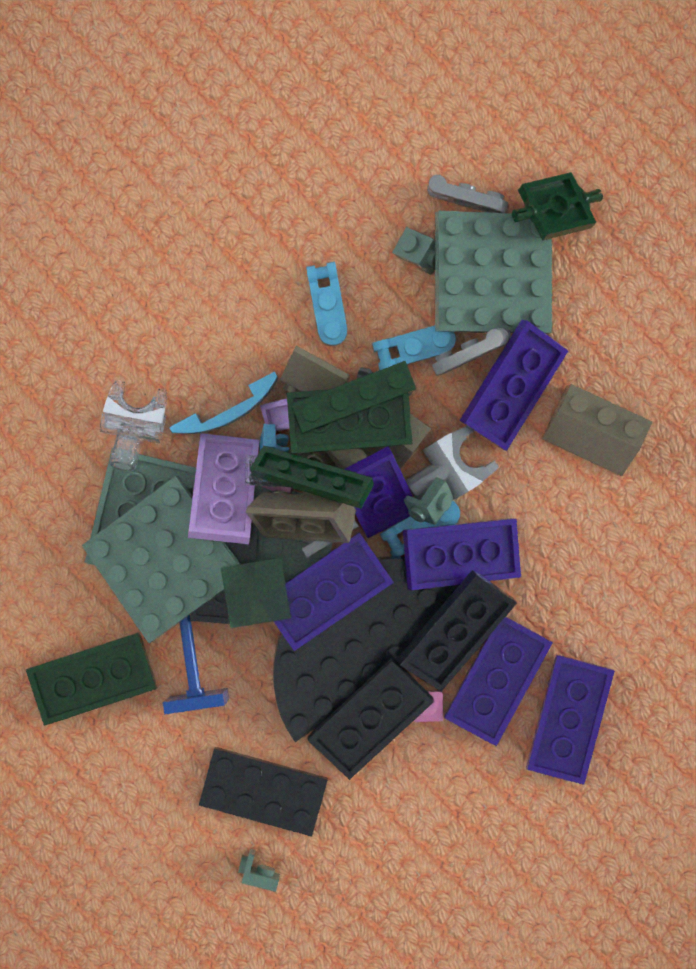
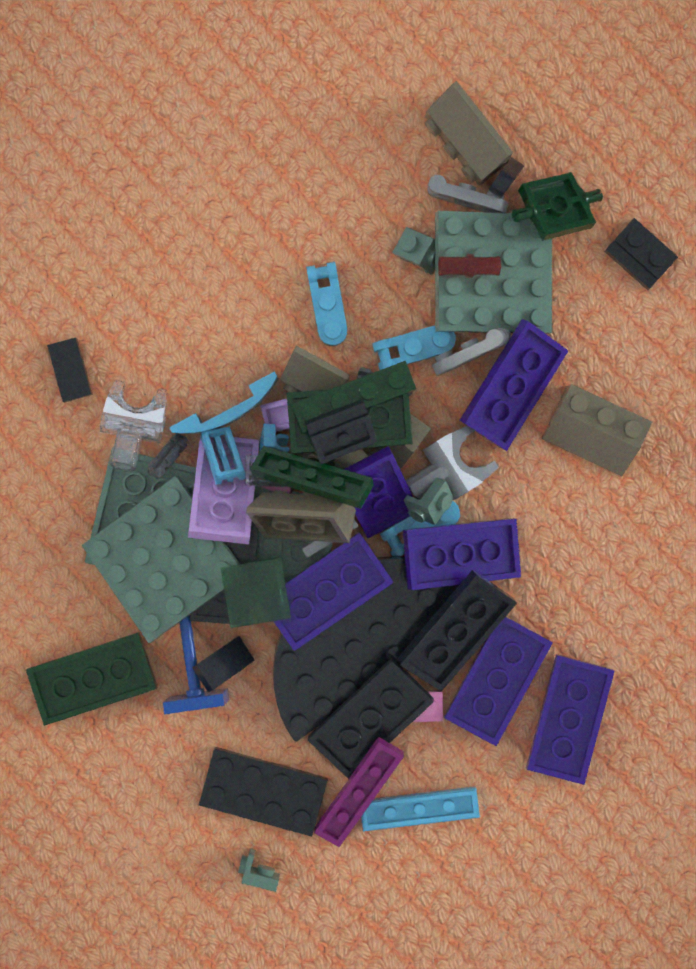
(70, 370): none -> black tile
(167, 455): none -> dark grey axle
(223, 664): none -> black tile
(227, 473): none -> medium azure tile
(341, 431): none -> black plate
(359, 792): none -> magenta plate
(421, 808): none -> medium azure tile
(467, 135): none -> dark tan slope
(469, 265): none -> clear red pin
(506, 177): none -> black beam
(641, 254): none -> black plate

